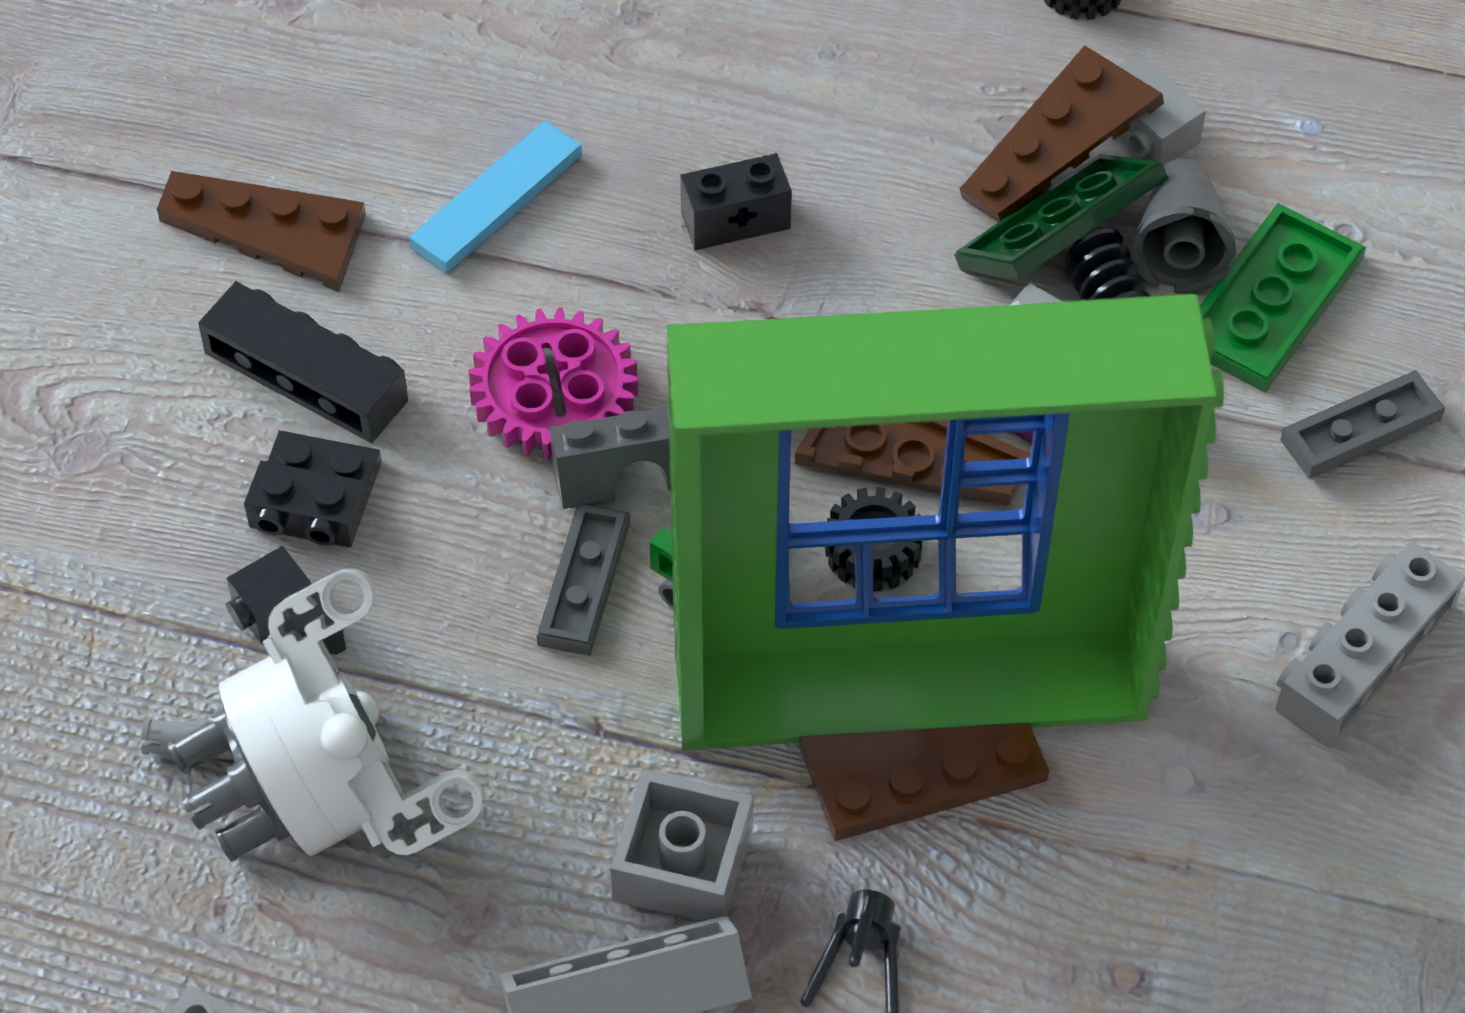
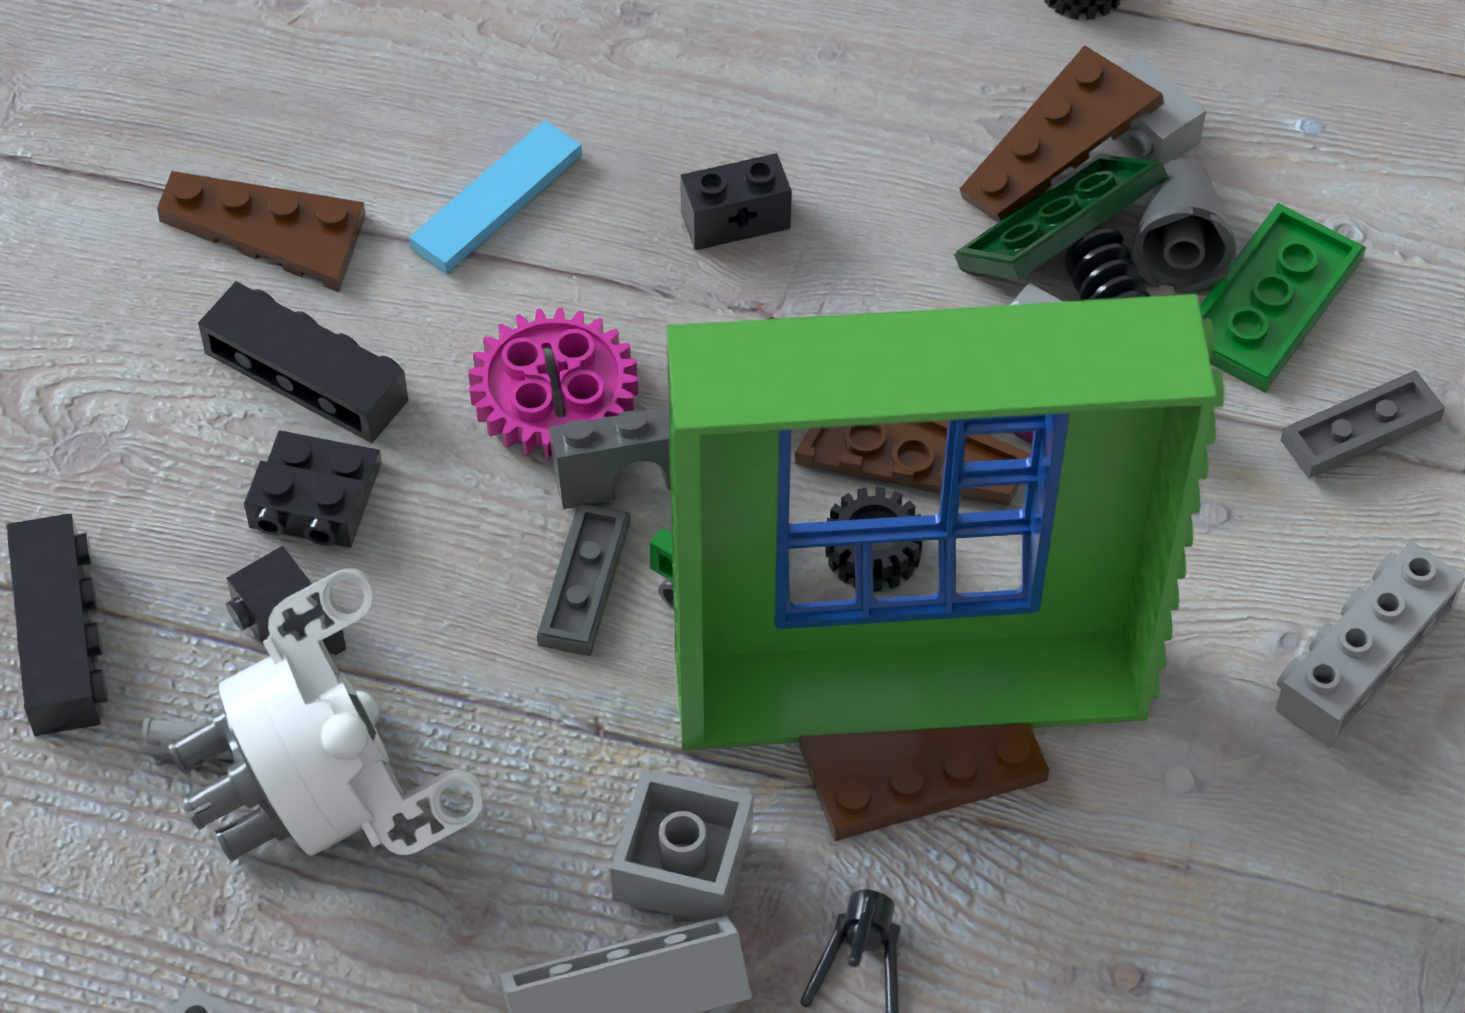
(54, 625): none -> black brick

